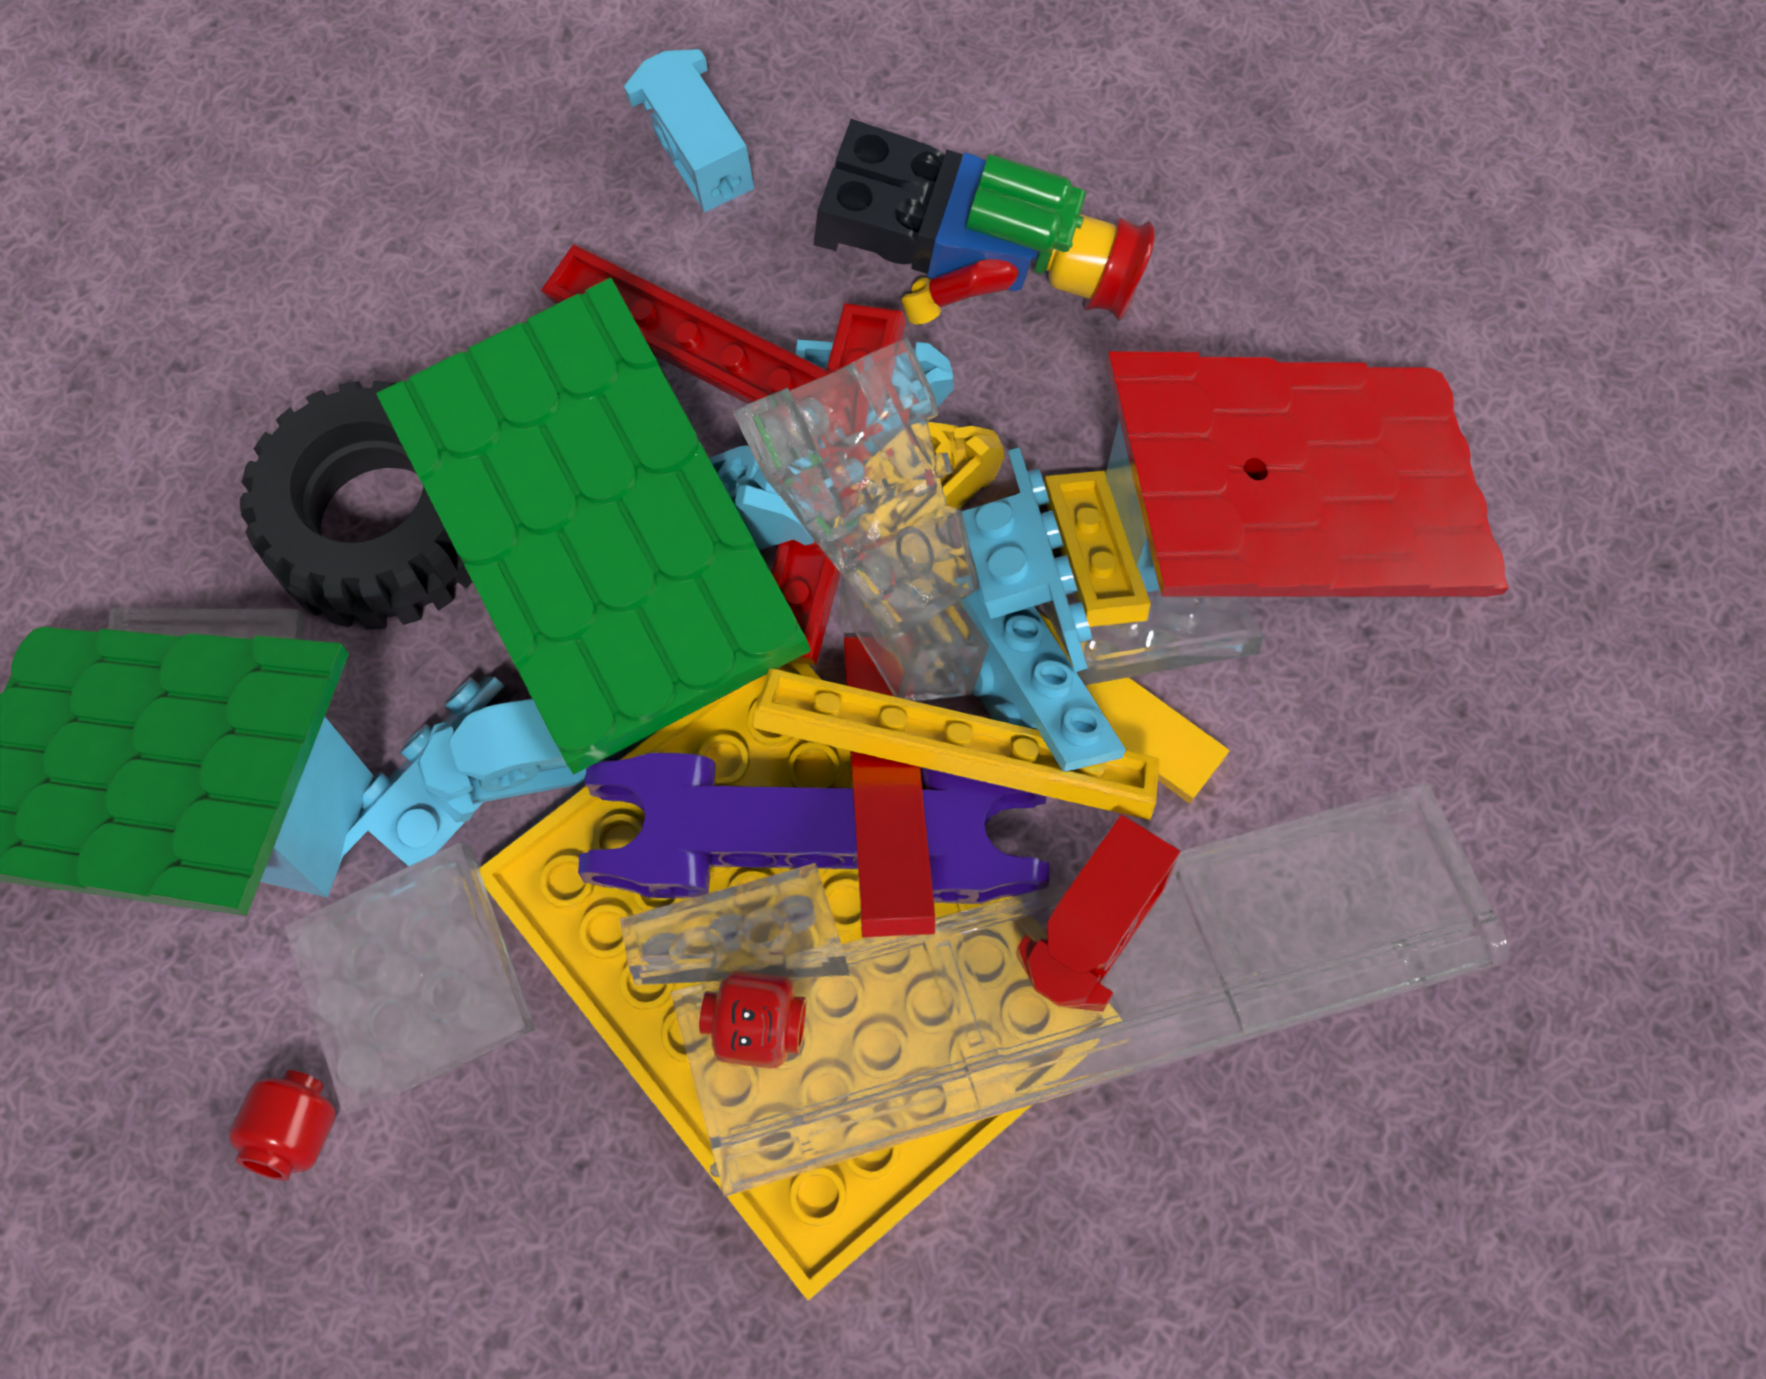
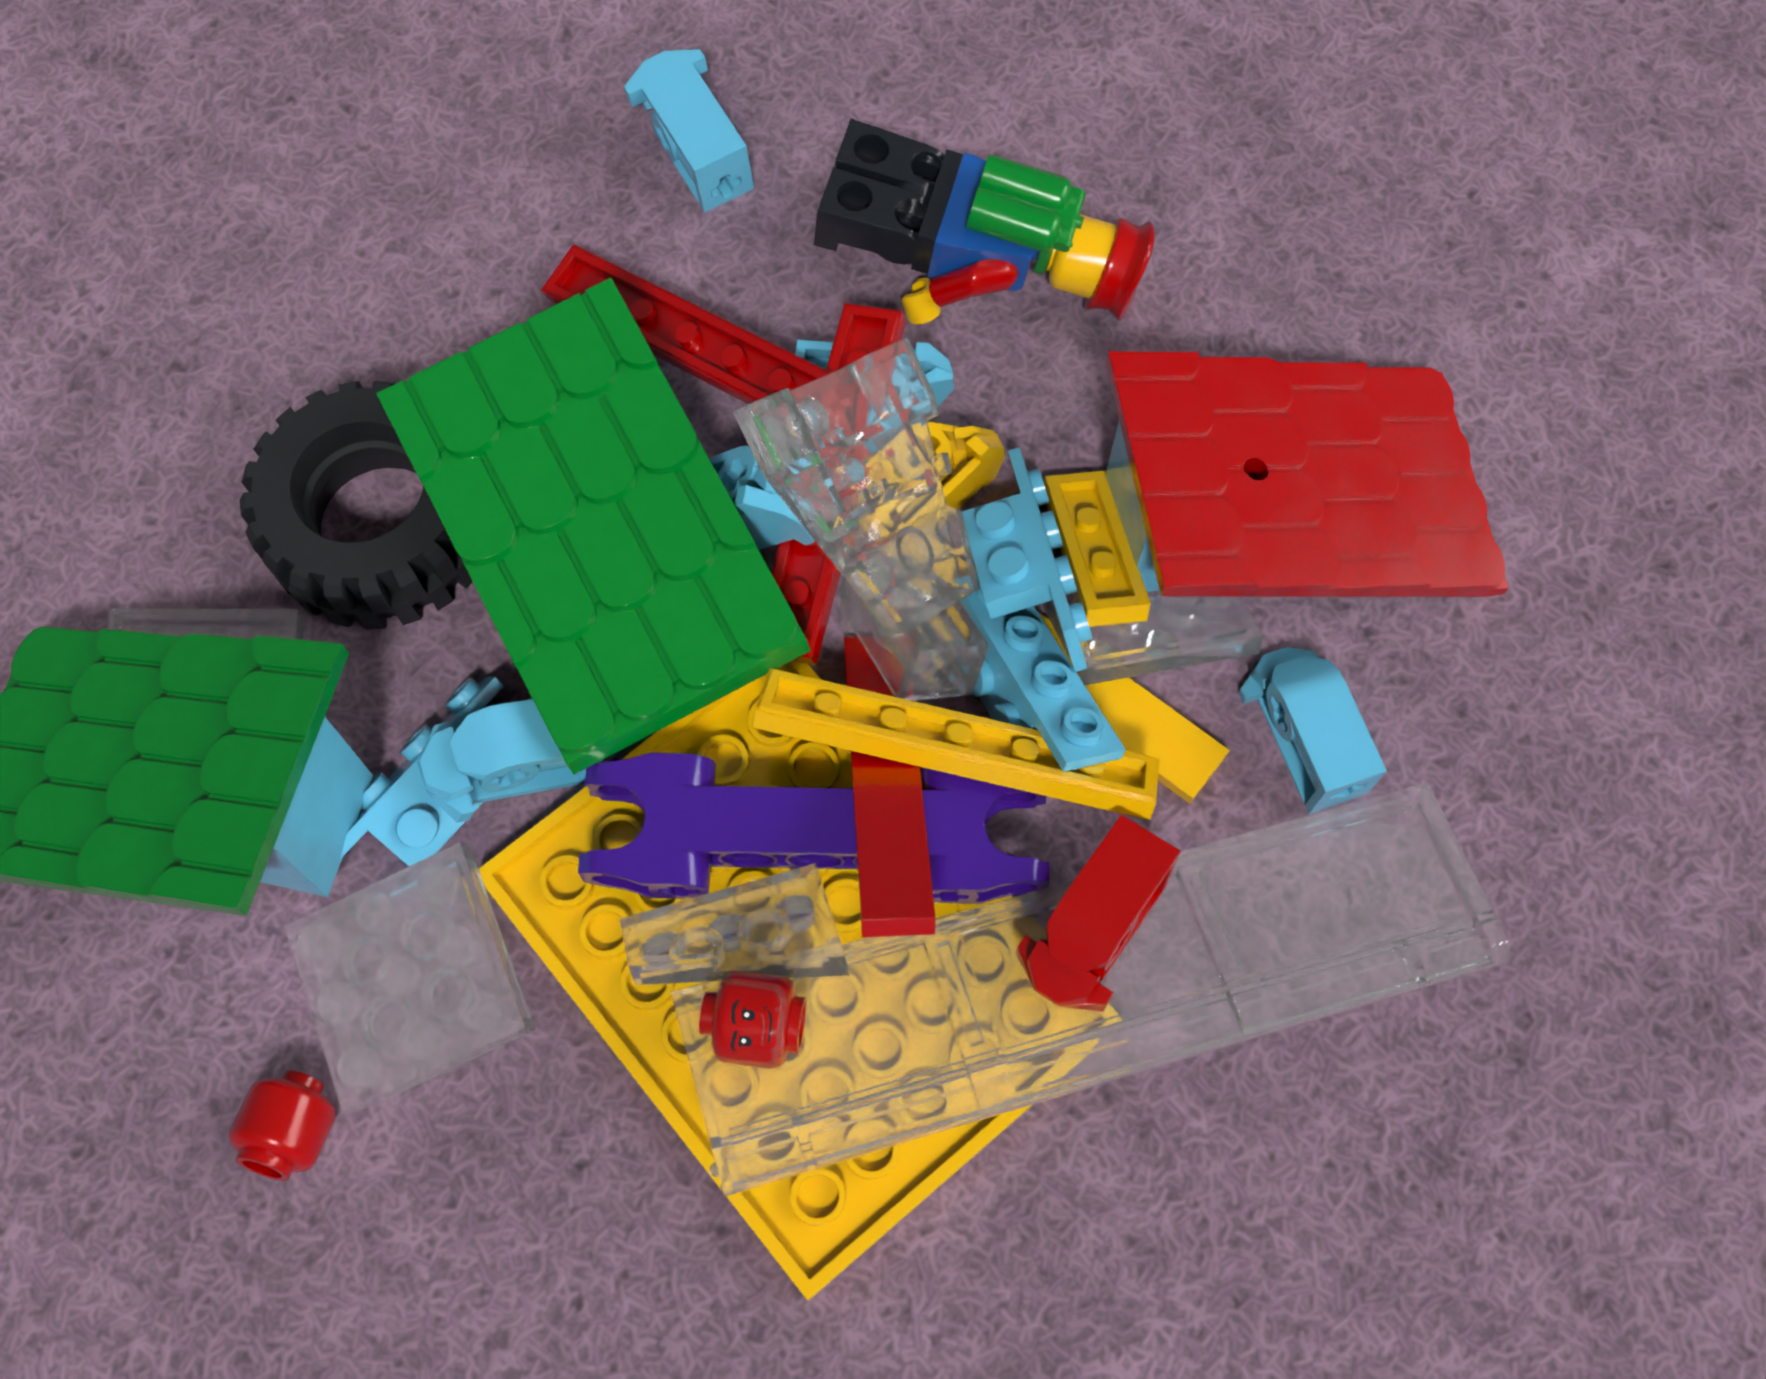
(1315, 726): none -> medium azure piece

